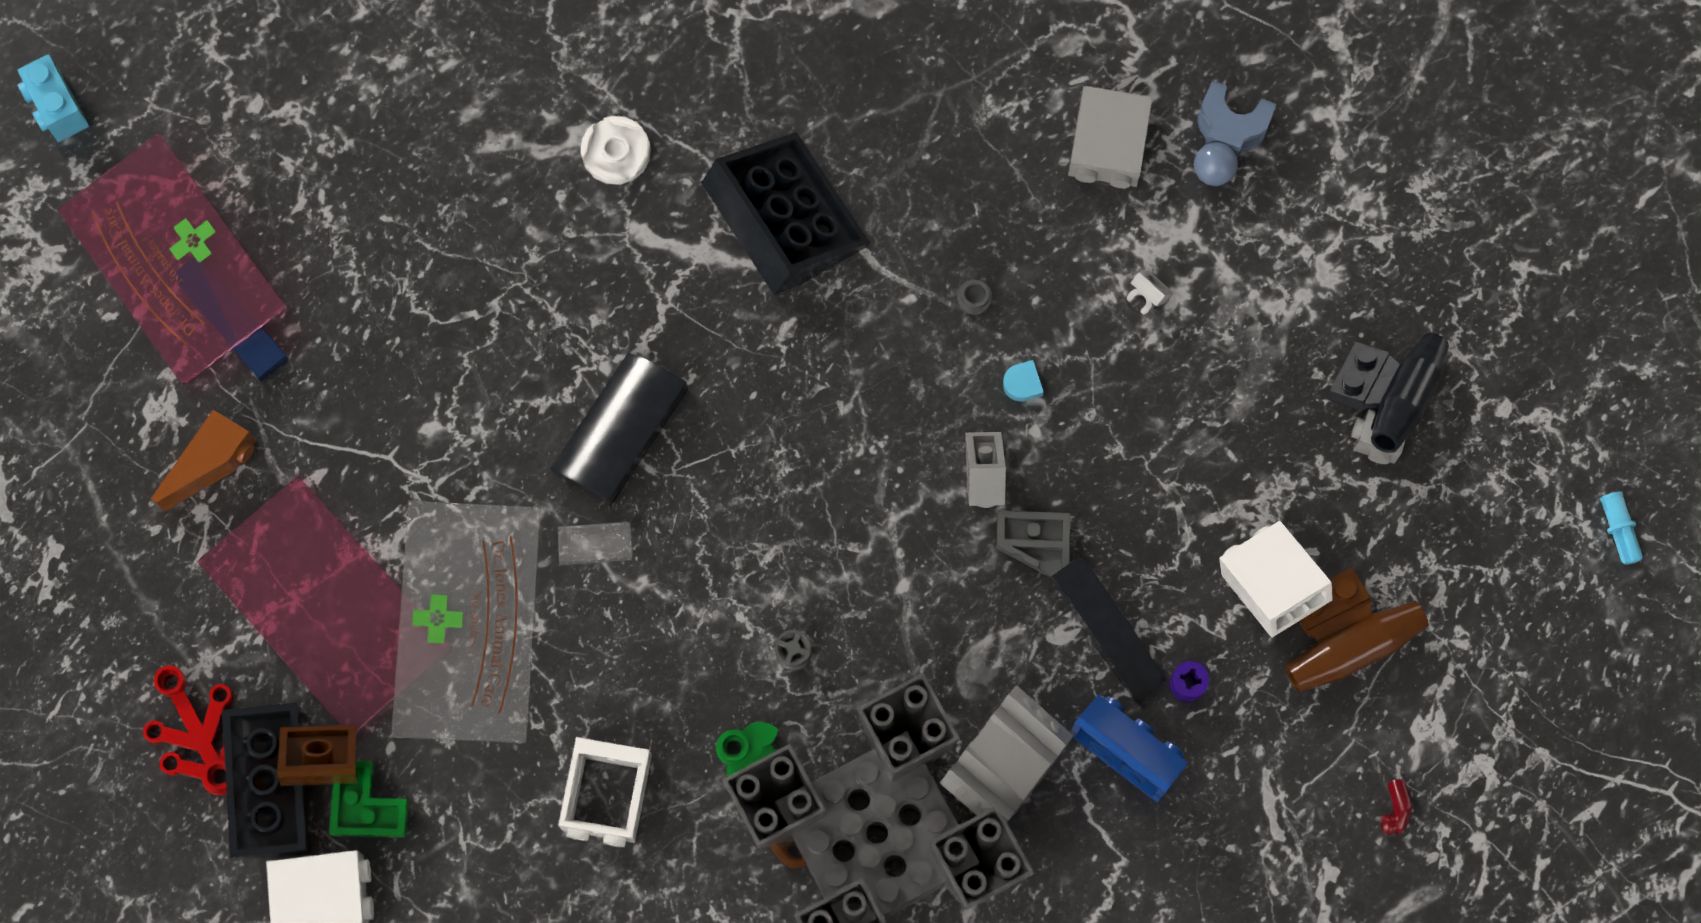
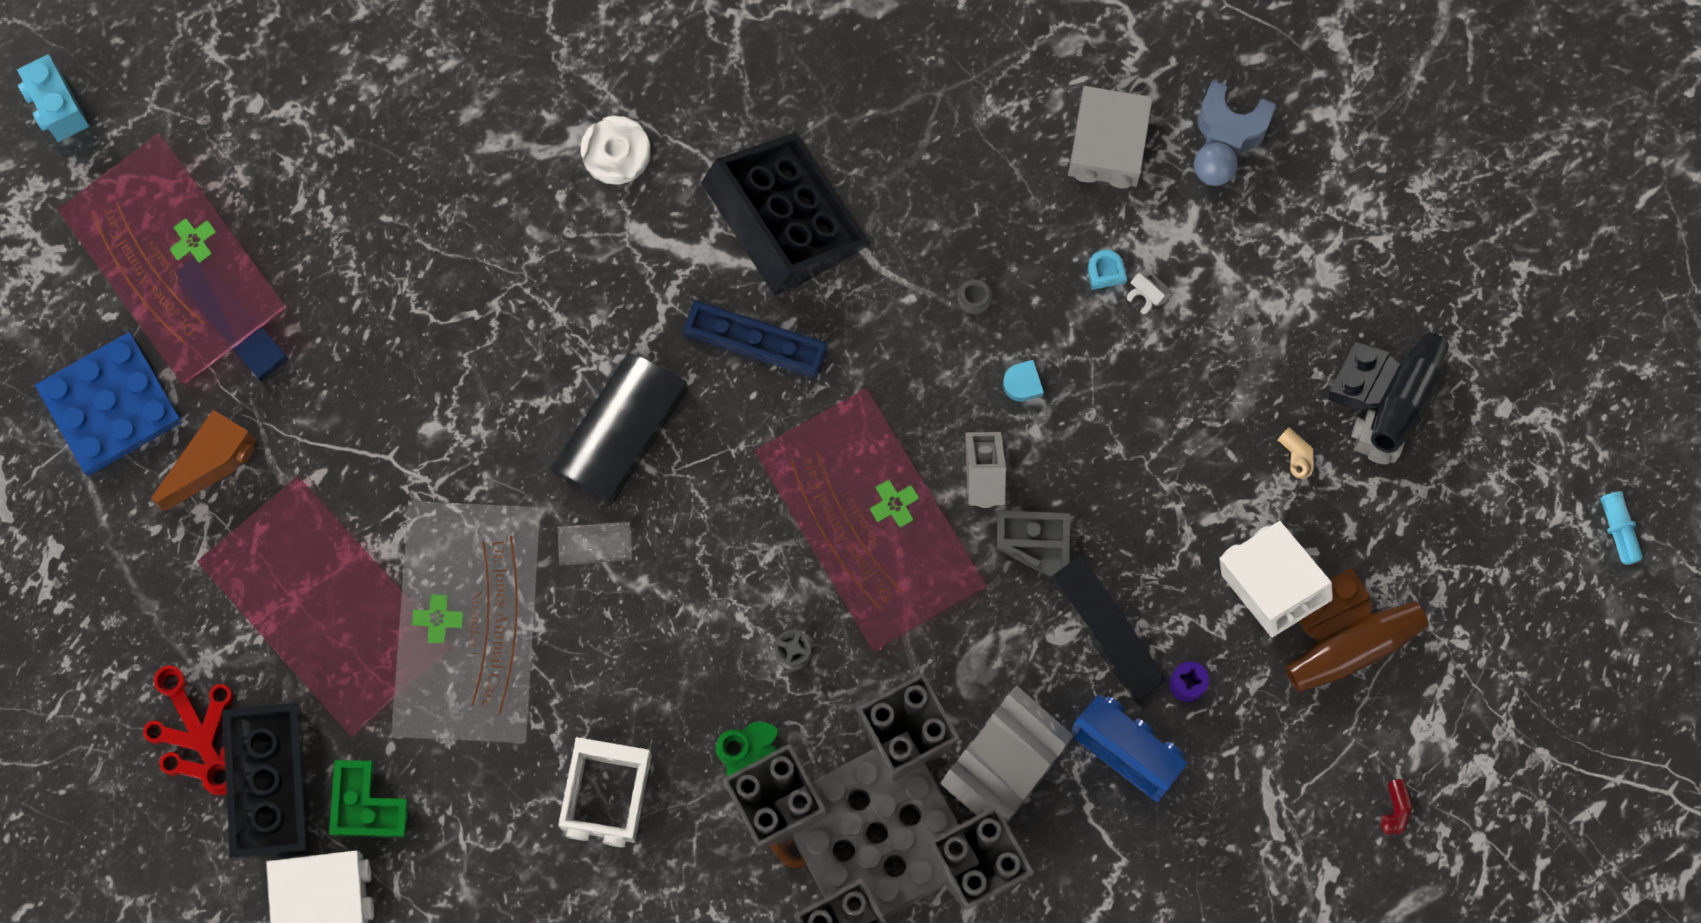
(108, 404): none -> blue plate
(317, 755): reddish brown slope -> none
(755, 339): none -> dark blue tile
(869, 519): none -> clear pink piece
(1106, 269): none -> medium azure tile
(1301, 454): none -> tan arm

